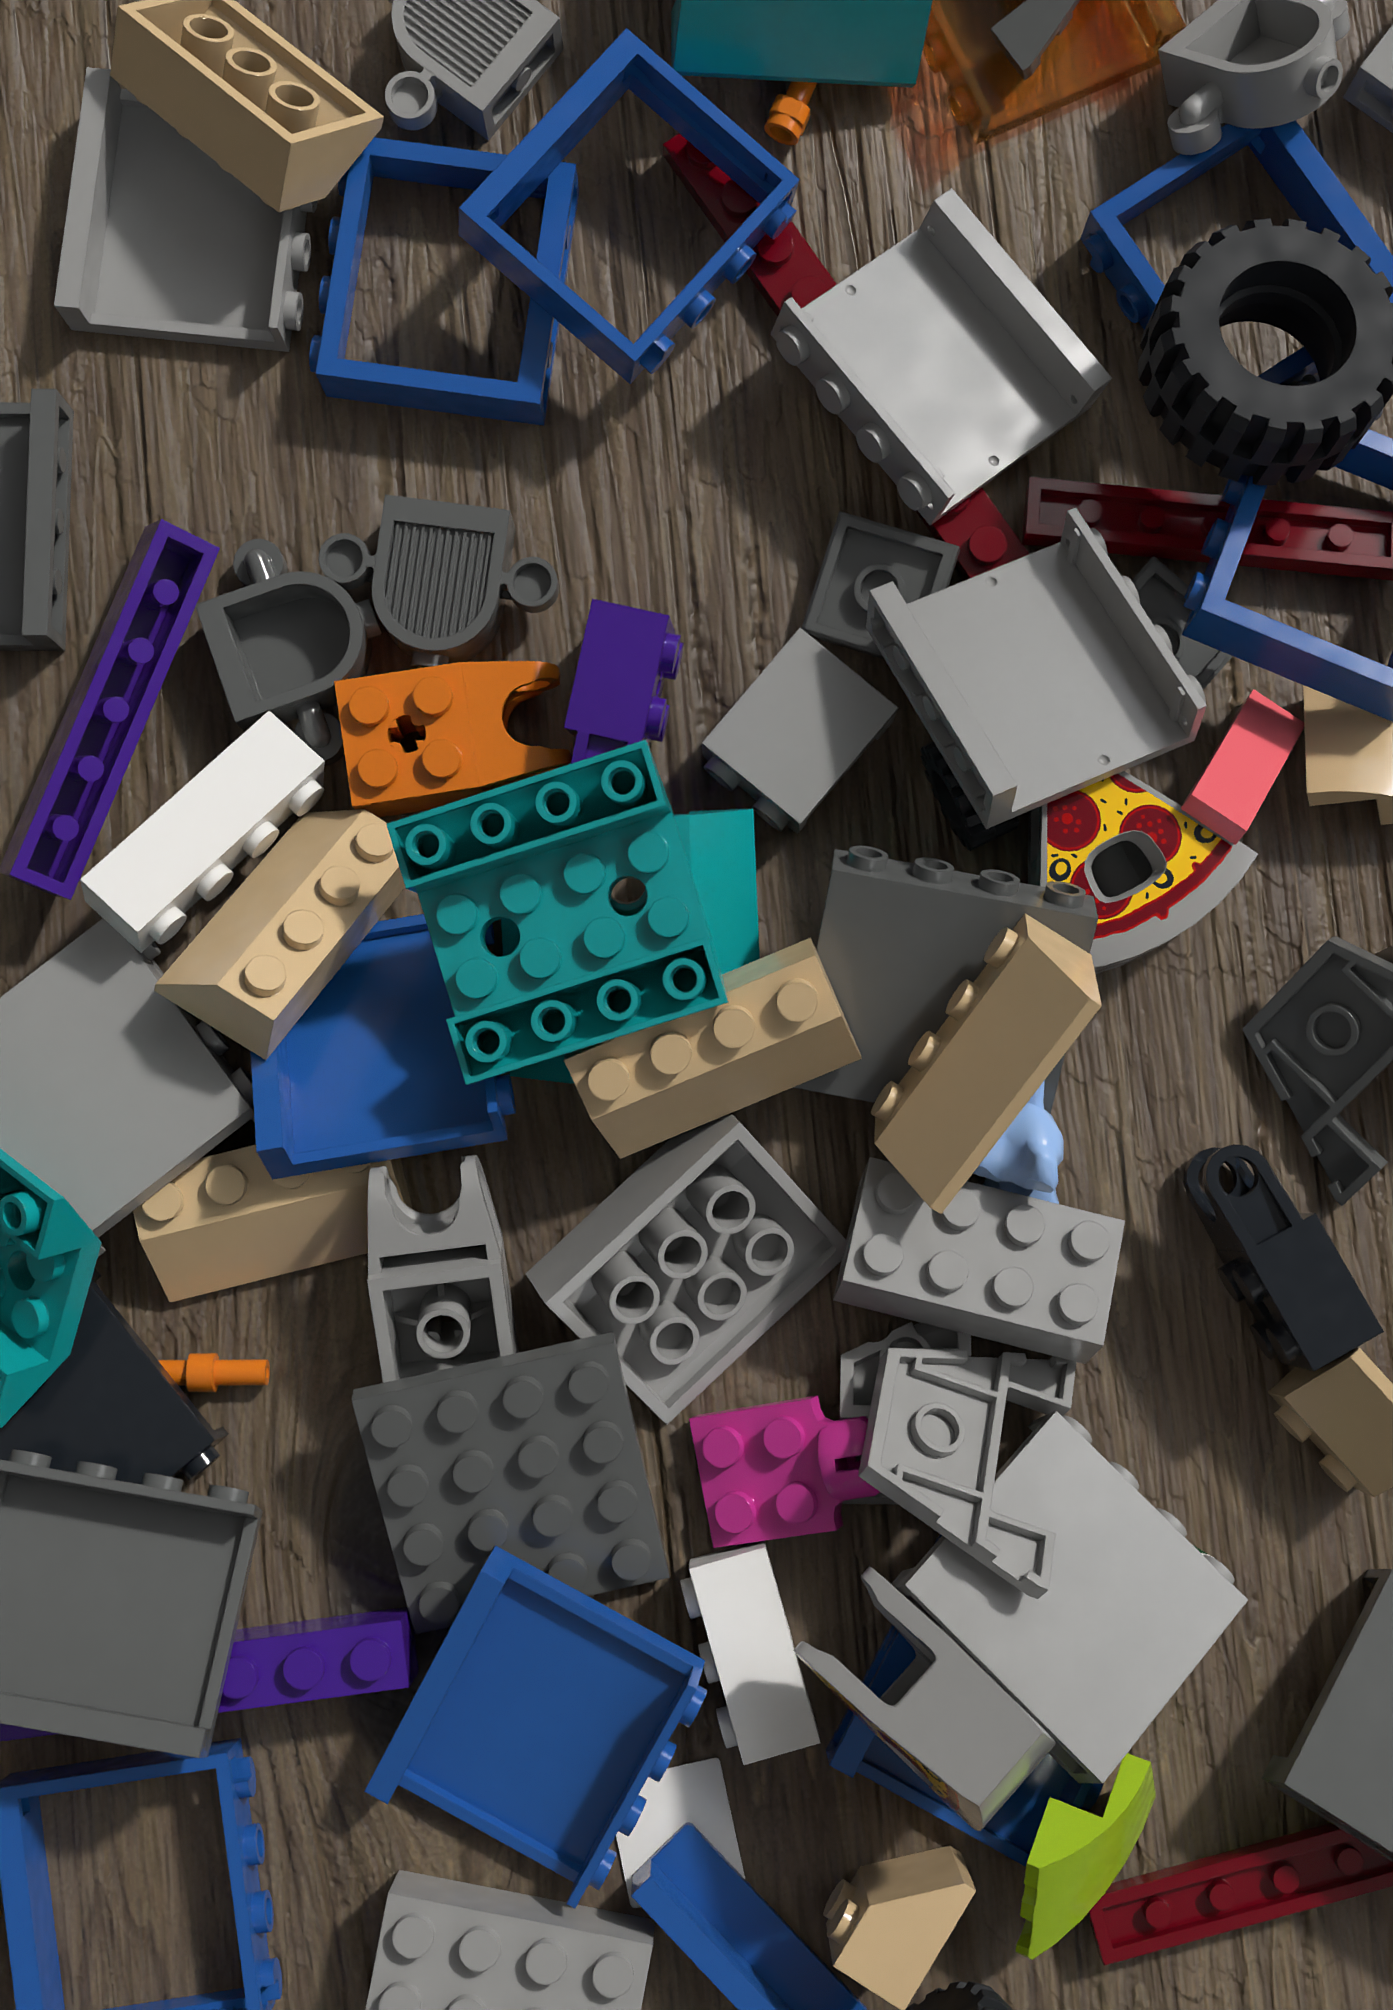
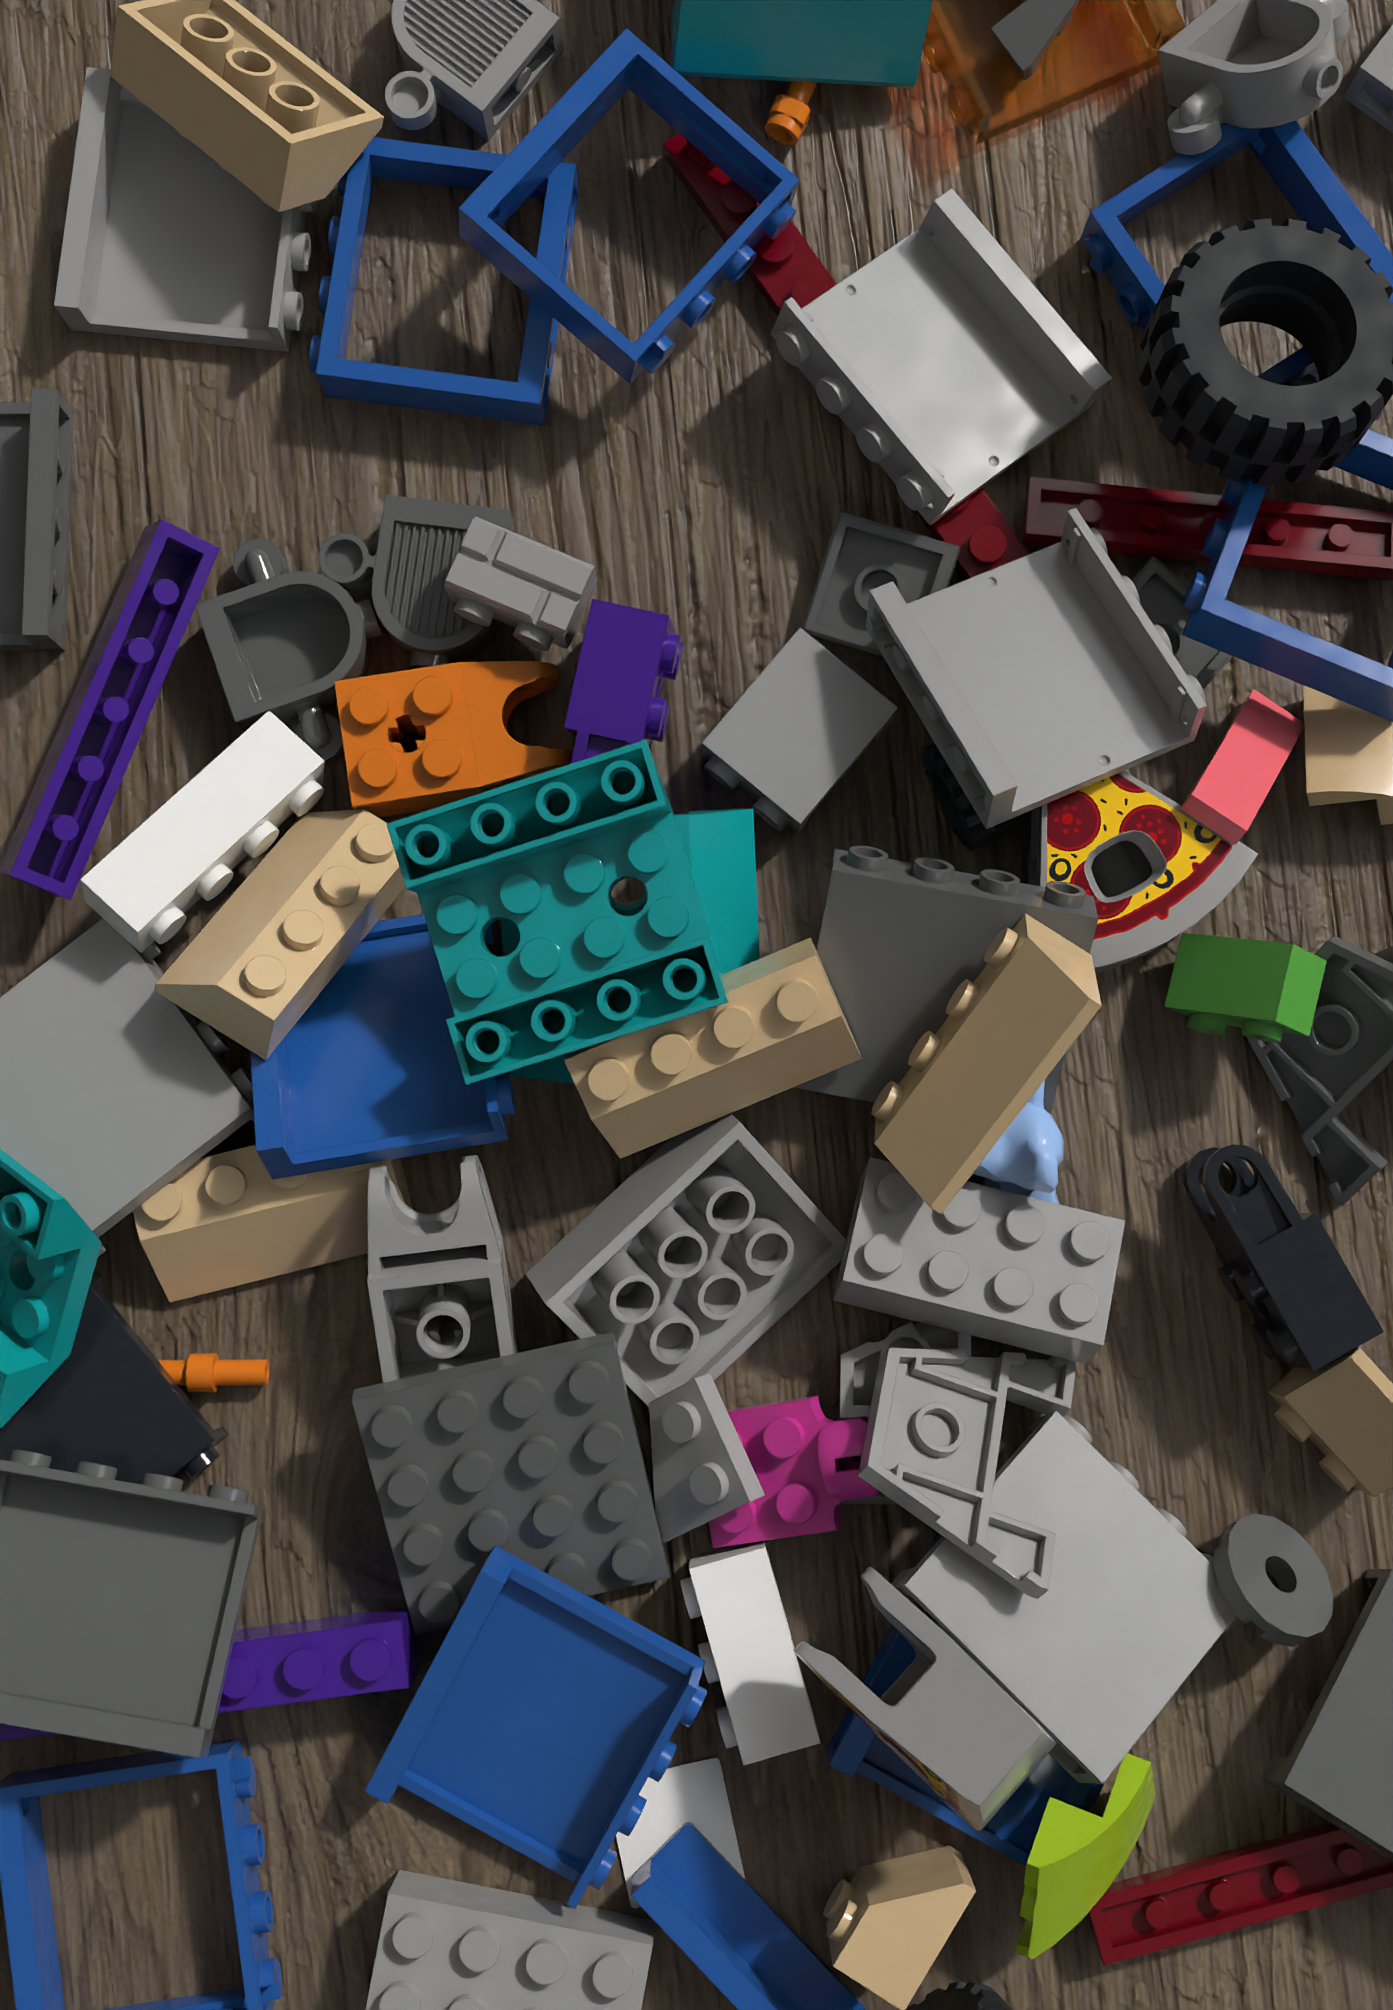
(519, 585): none -> light grey brick
(696, 1459): none -> light grey wing
(1245, 985): none -> bright green brick
(1304, 1593): none -> dark grey tile

